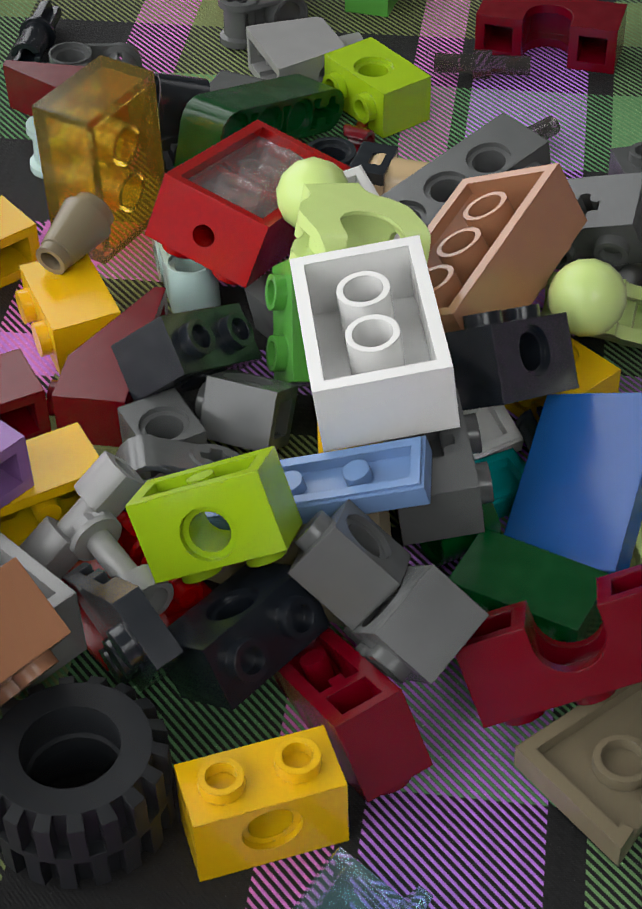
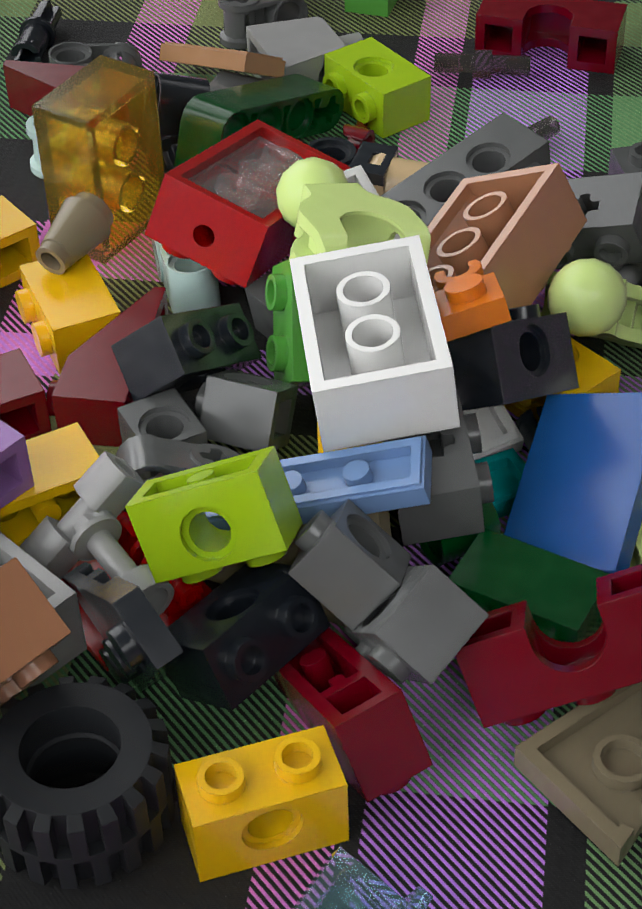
(222, 59): none -> medium nougat tile
(470, 301): none -> orange plate

